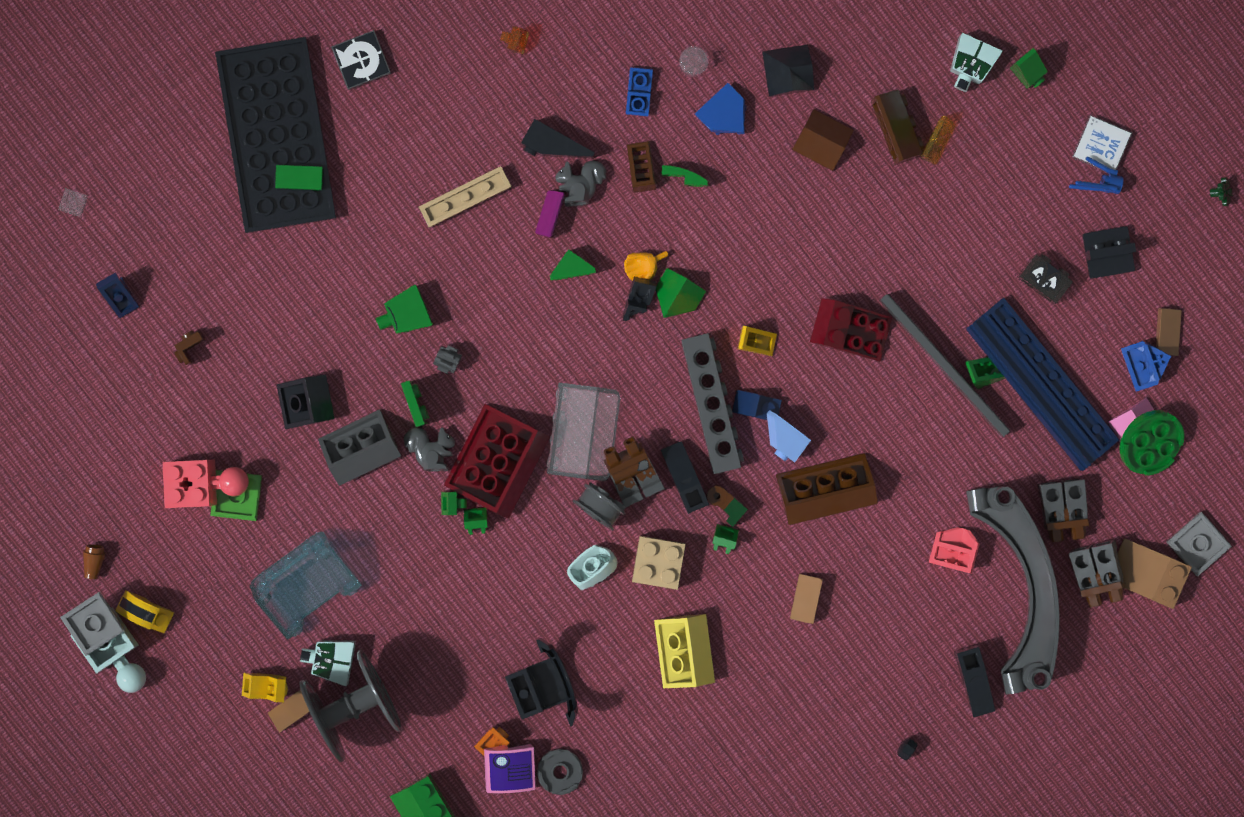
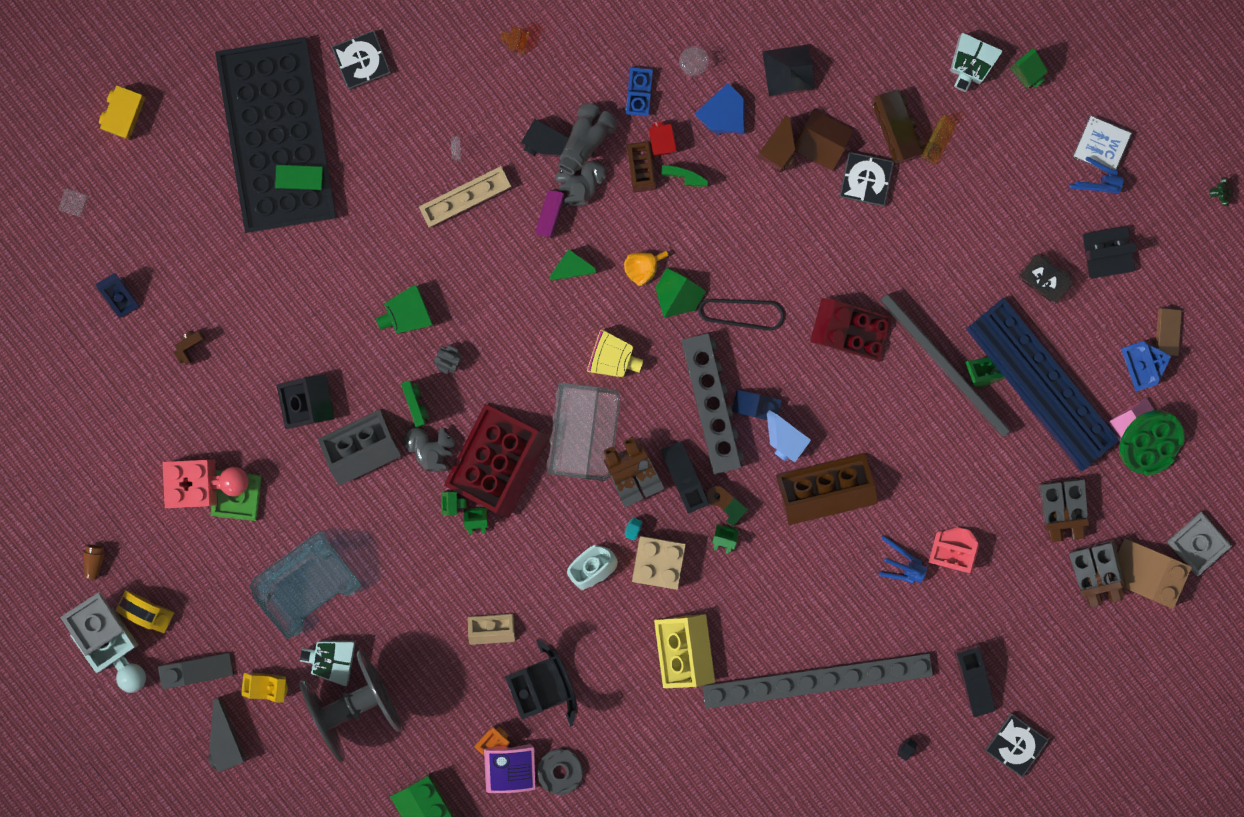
(122, 112): none -> yellow brick
(195, 670): none -> dark grey slope
(224, 744): none -> dark grey slope
(289, 711): medium nougat slope -> none
(456, 148): none -> clear tile
(491, 629): none -> tan slope
(585, 137): none -> dark grey piece
(600, 505): dark grey wheel -> none
(612, 356): none -> light yellow torso
(633, 528): none -> teal tile
(639, 297): black slope -> none
(662, 139): none -> red brick
(742, 302): none -> black piece
(757, 341): yellow slope -> none
(779, 147): none -> reddish brown slope
(806, 598): medium nougat slope -> none
(817, 681): none -> dark grey plate
(866, 179): none -> tile
(914, 571): none -> blue plant
(1016, 745): none -> tile
(1041, 633): dark grey panel -> none

